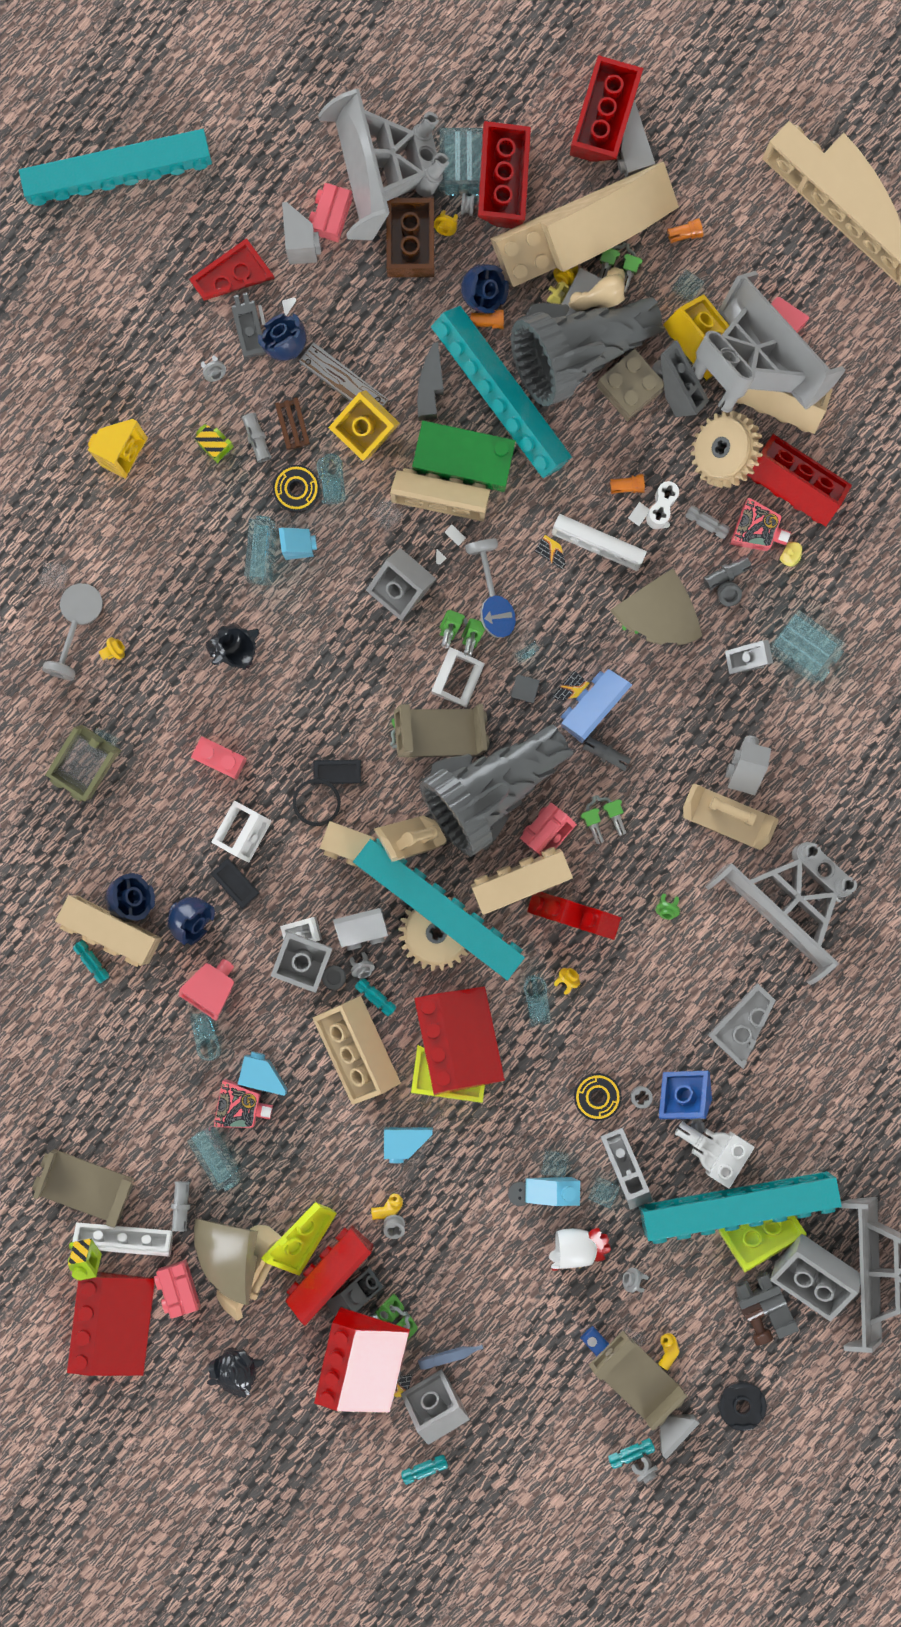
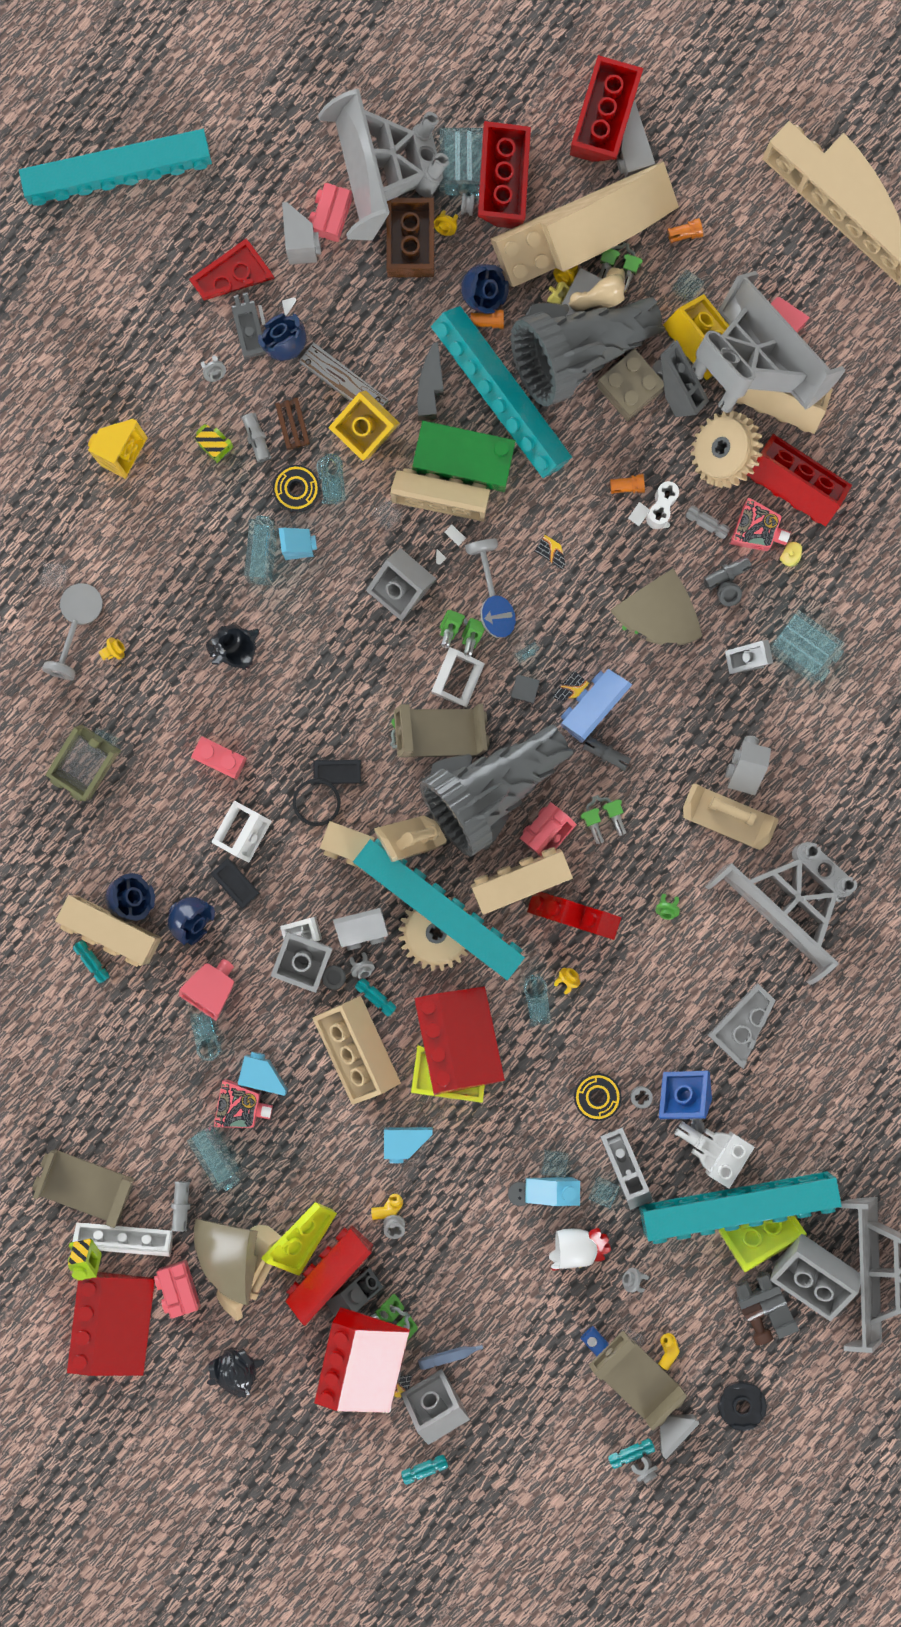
(598, 542): white brick -> none

